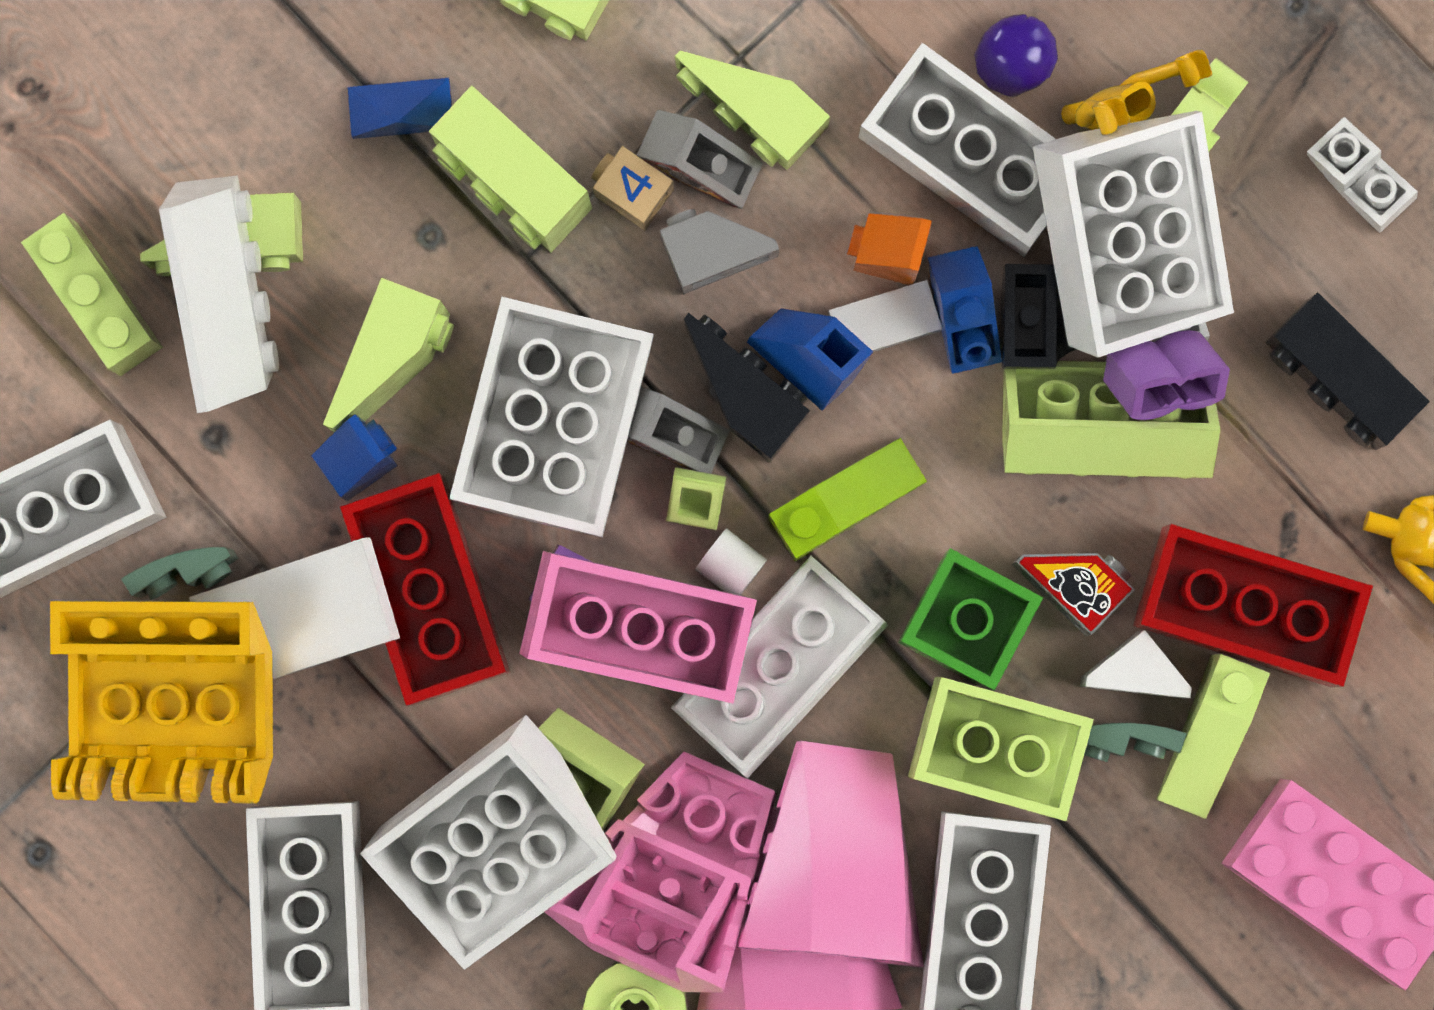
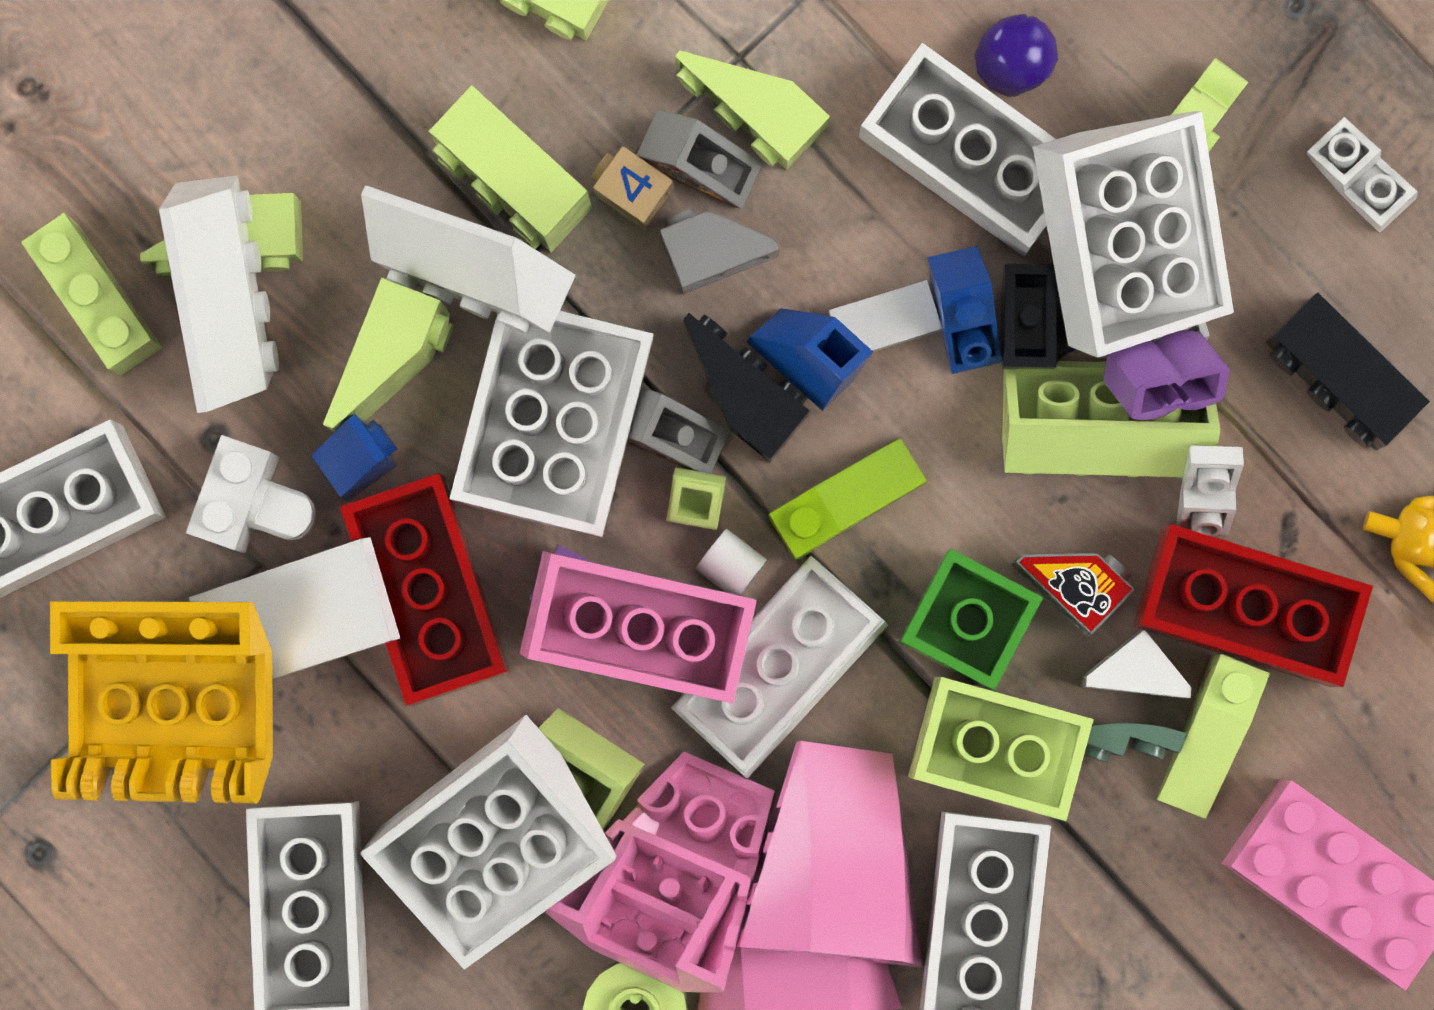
(195, 566): sand green slope -> none
(243, 499): none -> white brick
(398, 107): blue slope -> none
(464, 262): none -> white slope
(890, 247): orange slope -> none
(1134, 97): yellow piece -> none
(1209, 489): none -> white slope

